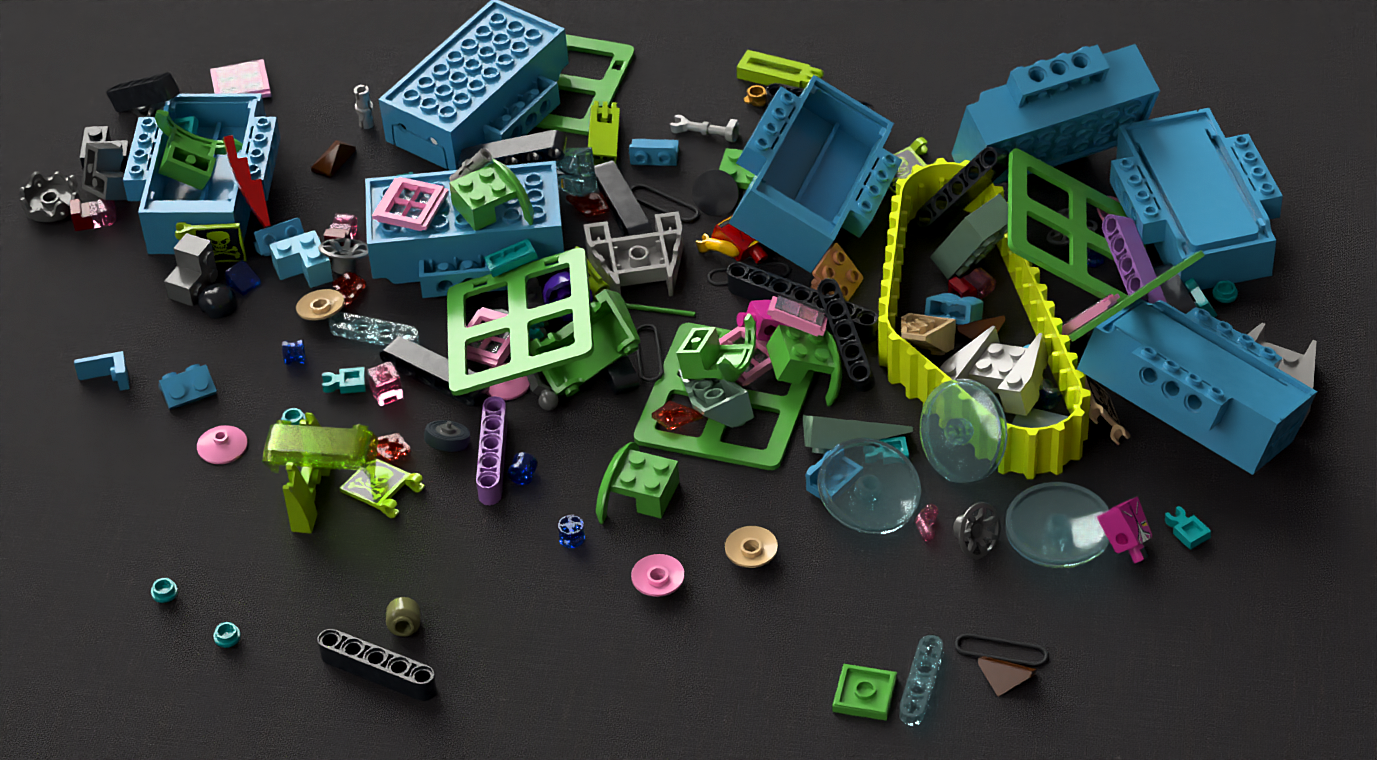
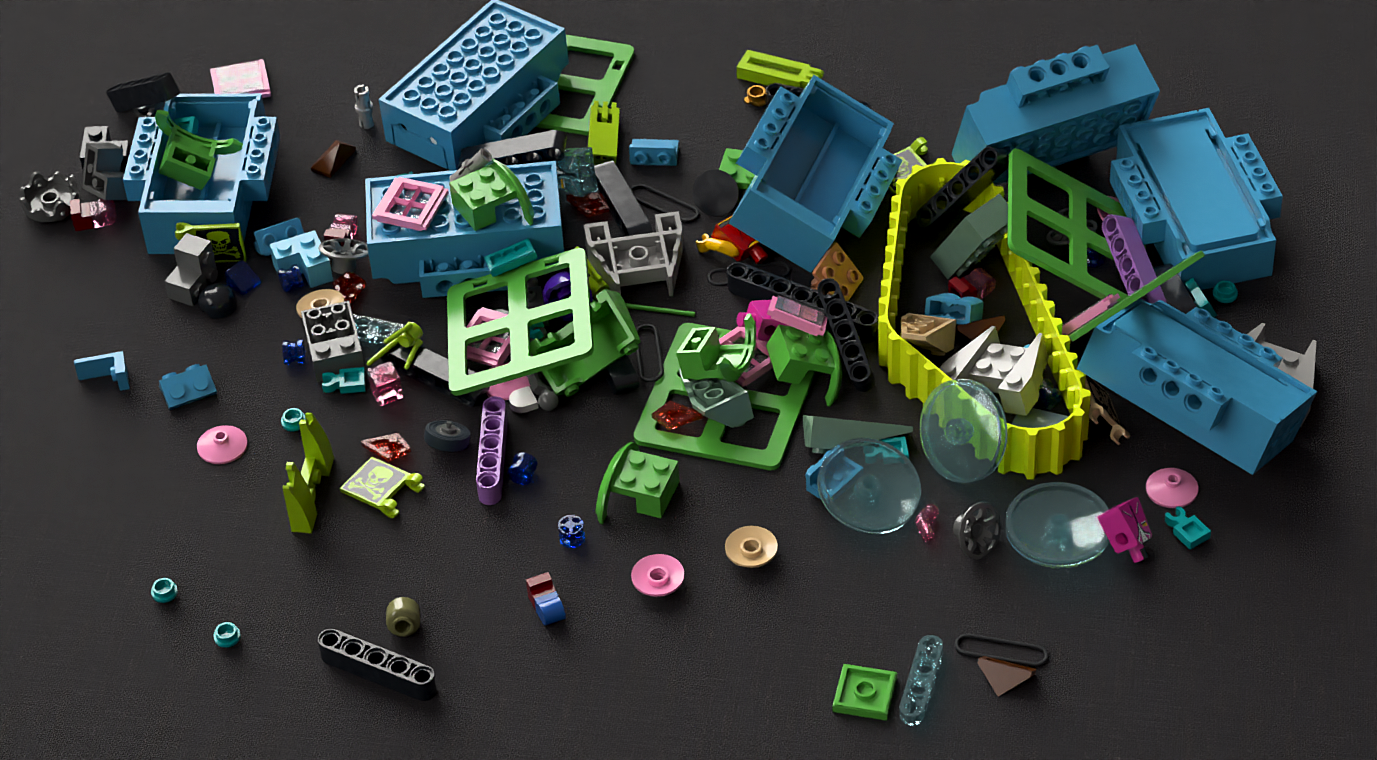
(251, 189): red slope -> none
(290, 278): none -> clear blue wheel
(321, 447): clear neon green windscreen -> none
(332, 338): none -> dark grey slope
(406, 336): none -> lime plant
(523, 400): none -> white tile
(545, 599): none -> leg
(730, 132): light grey piece -> none
(1172, 487): none -> bright pink dish

